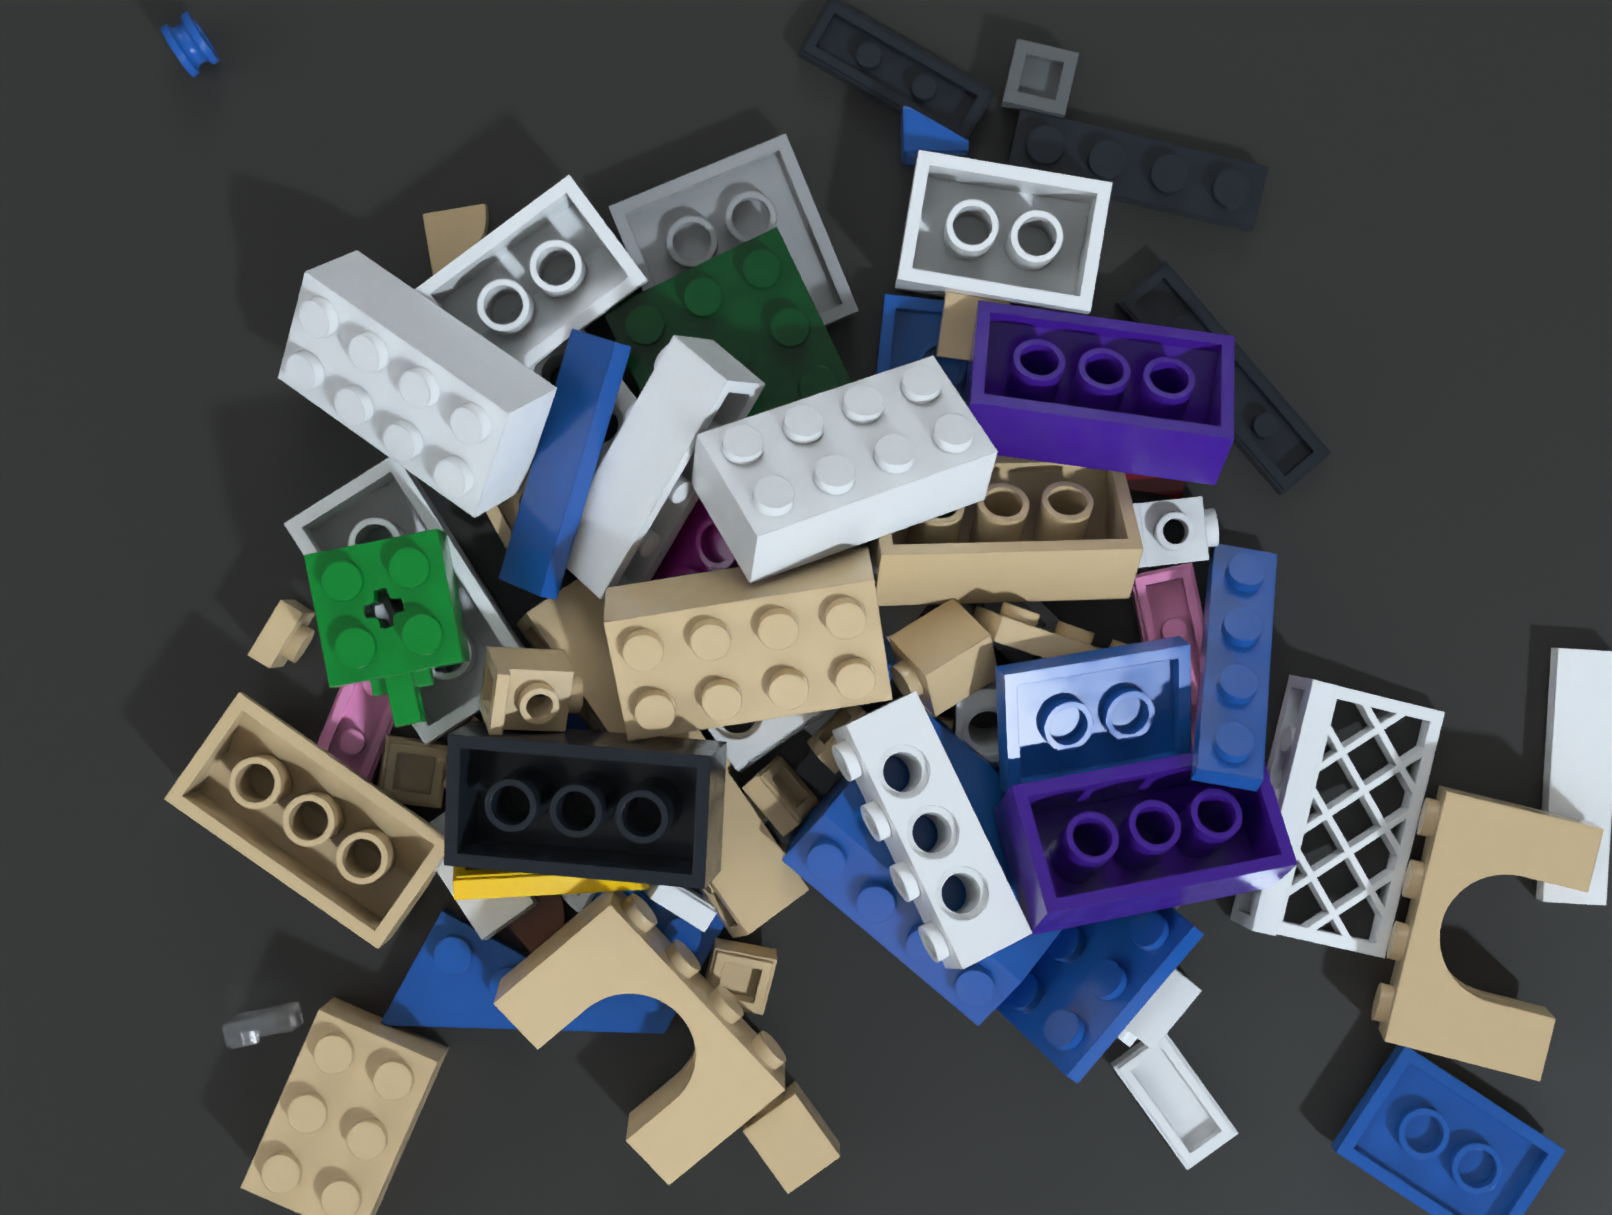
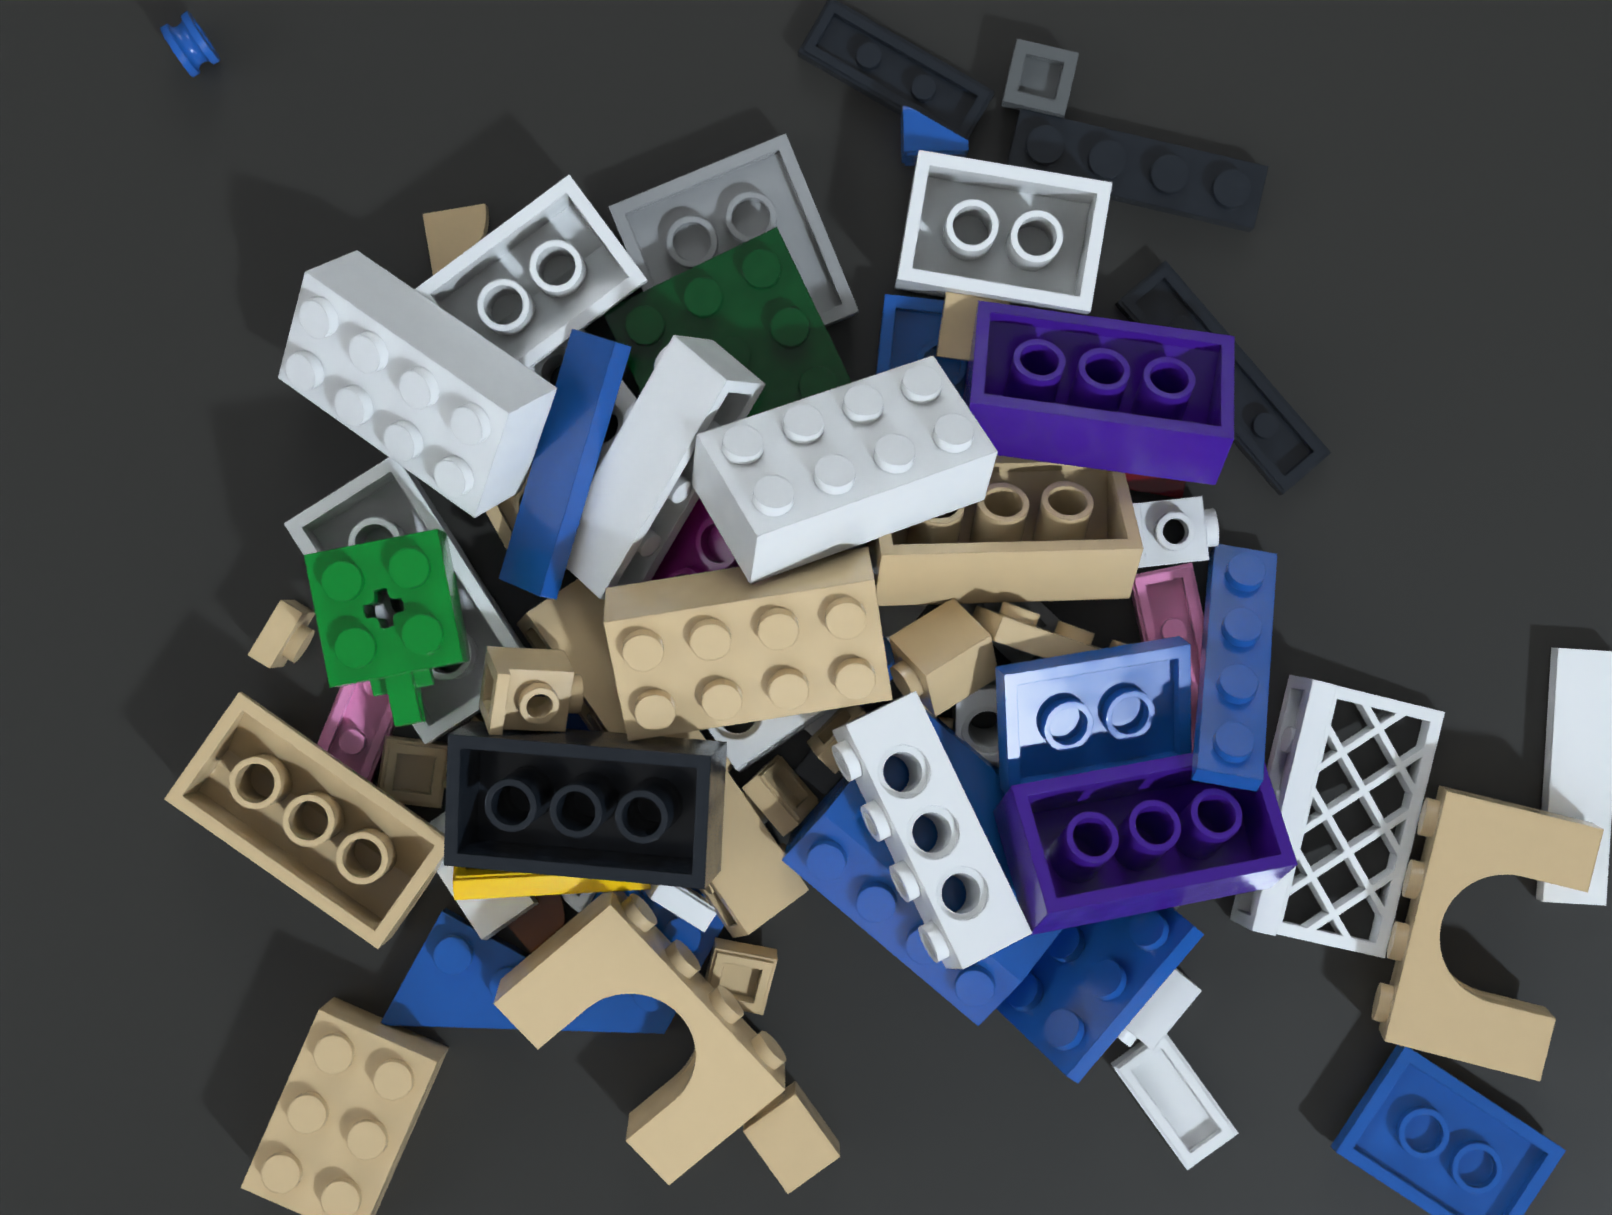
(247, 1027): clear tile -> none

